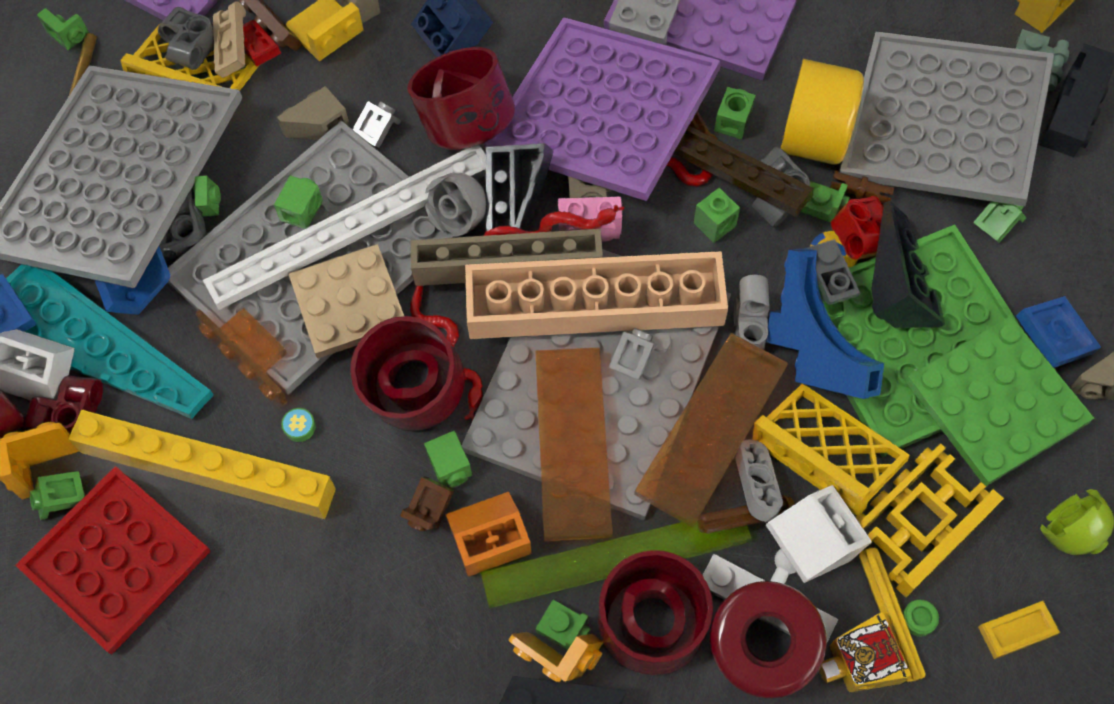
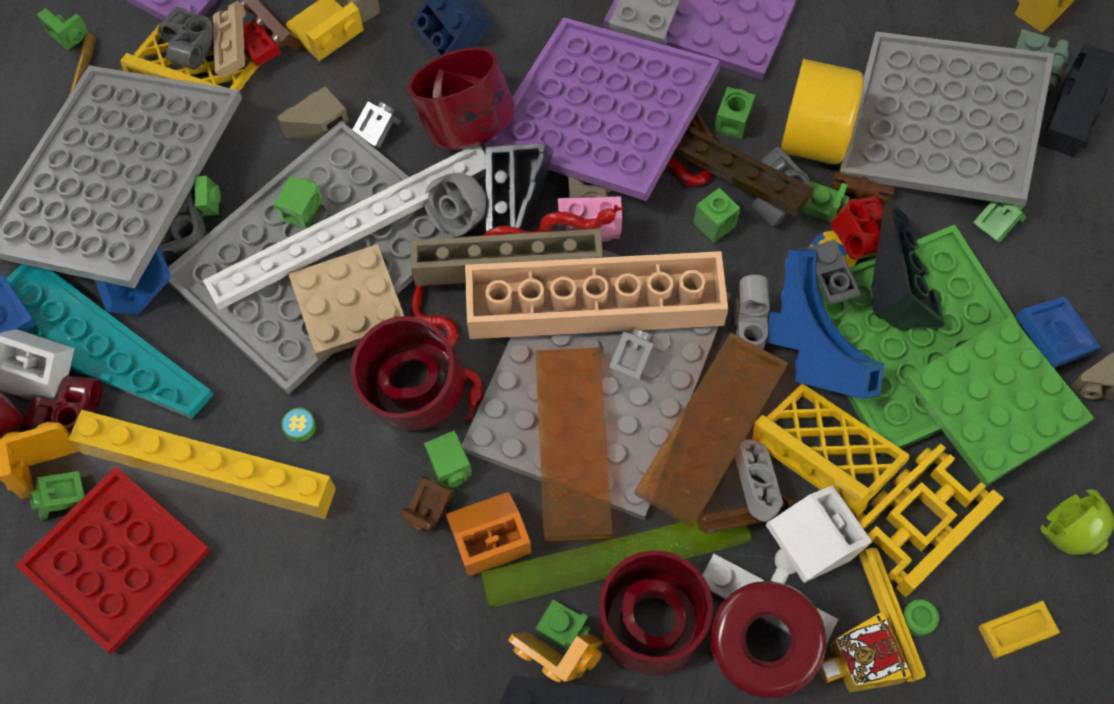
(250, 345): clear orange bracket -> none

